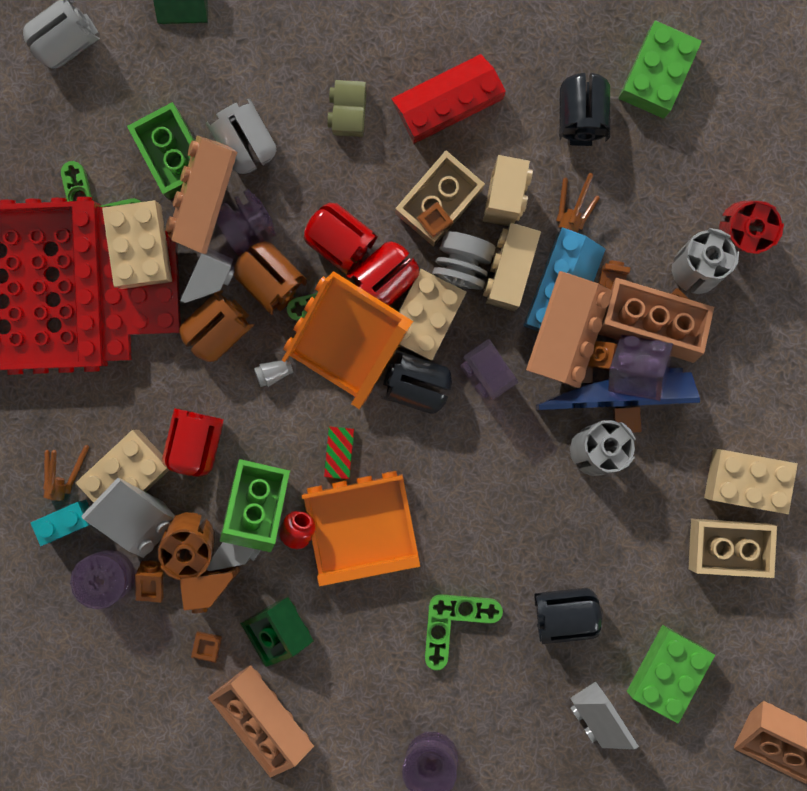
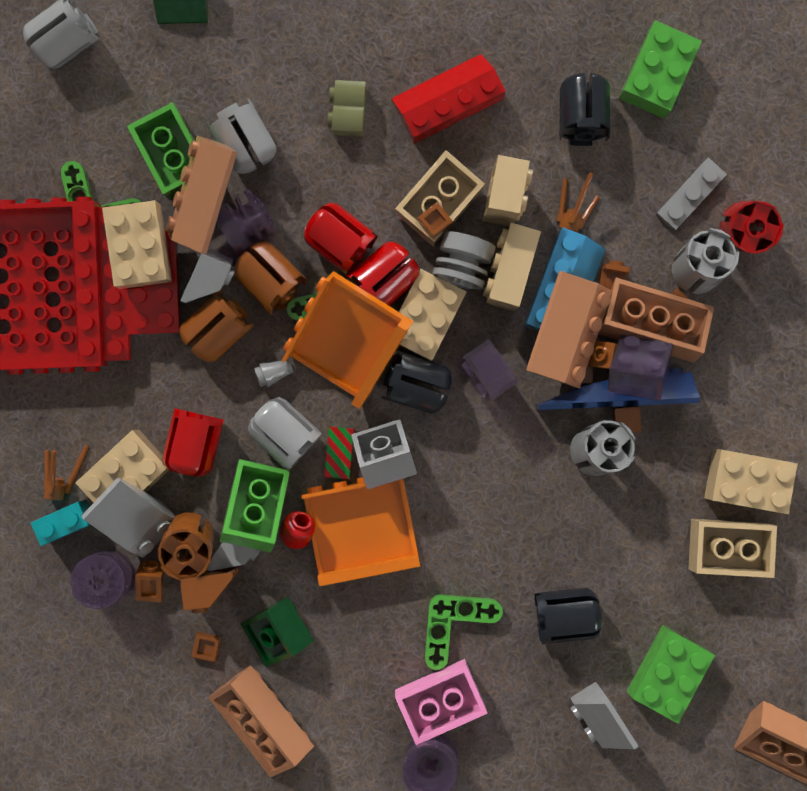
(283, 432): none -> light grey cylinder
(383, 454): none -> light grey brick
(440, 702): none -> bright pink brick
(691, 194): none -> light grey plate

